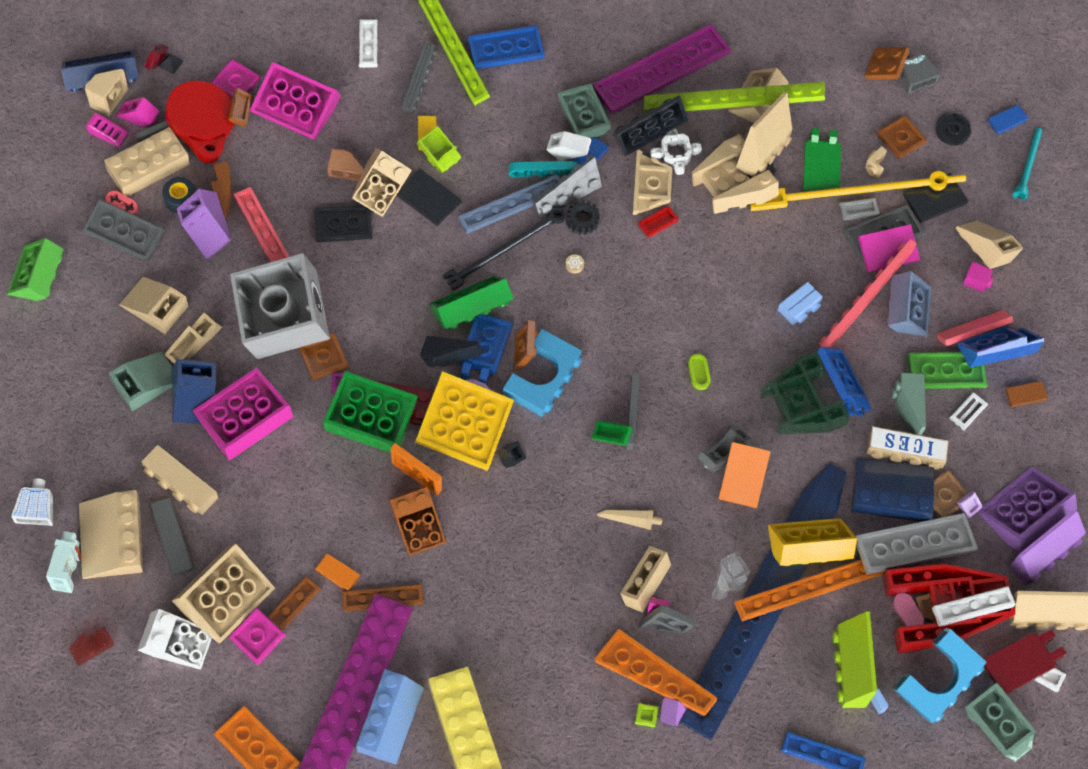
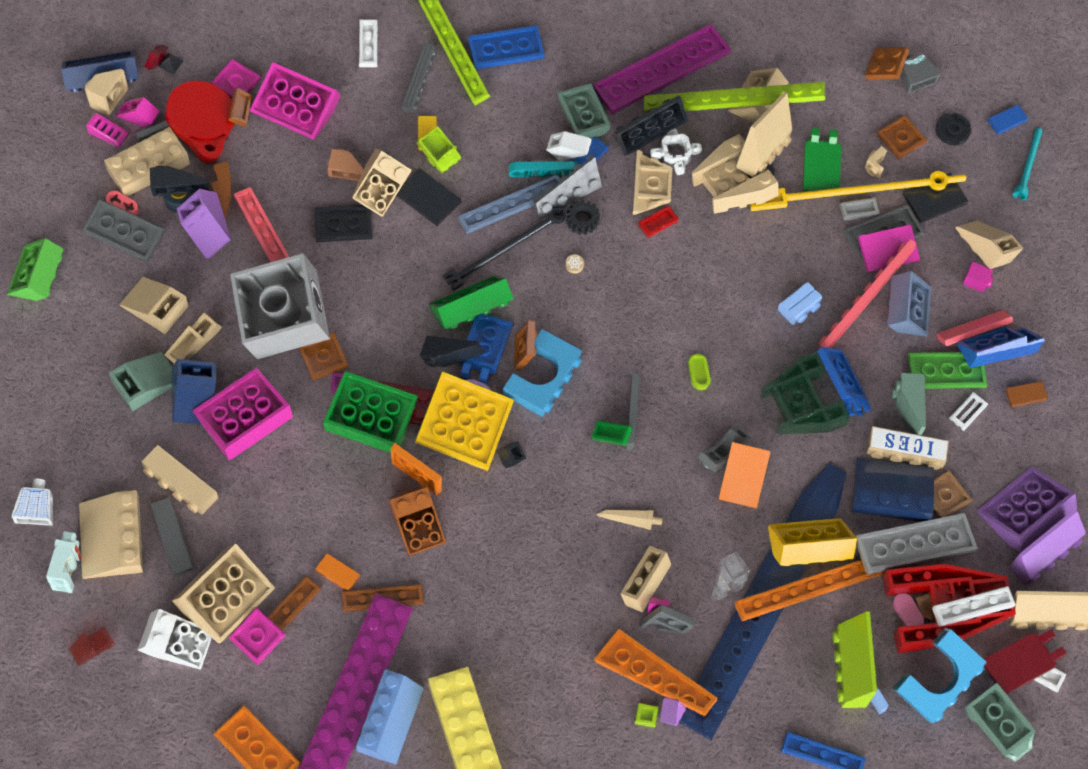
(171, 181): none -> black slope
(970, 504): lavender tile -> none

